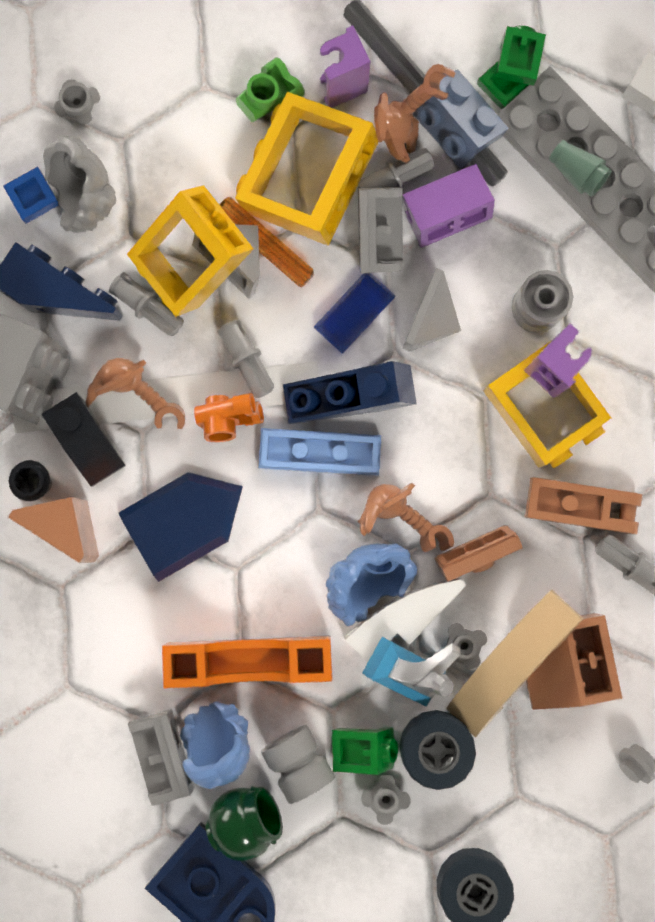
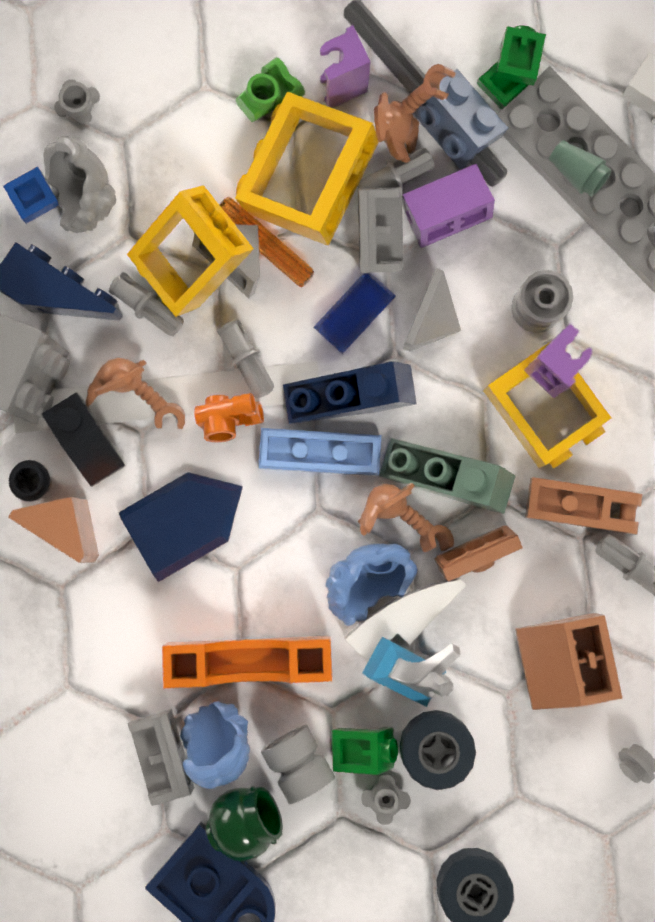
(448, 475): none -> sand green slope
(475, 641): light grey plate -> none
(513, 662): tan slope -> none

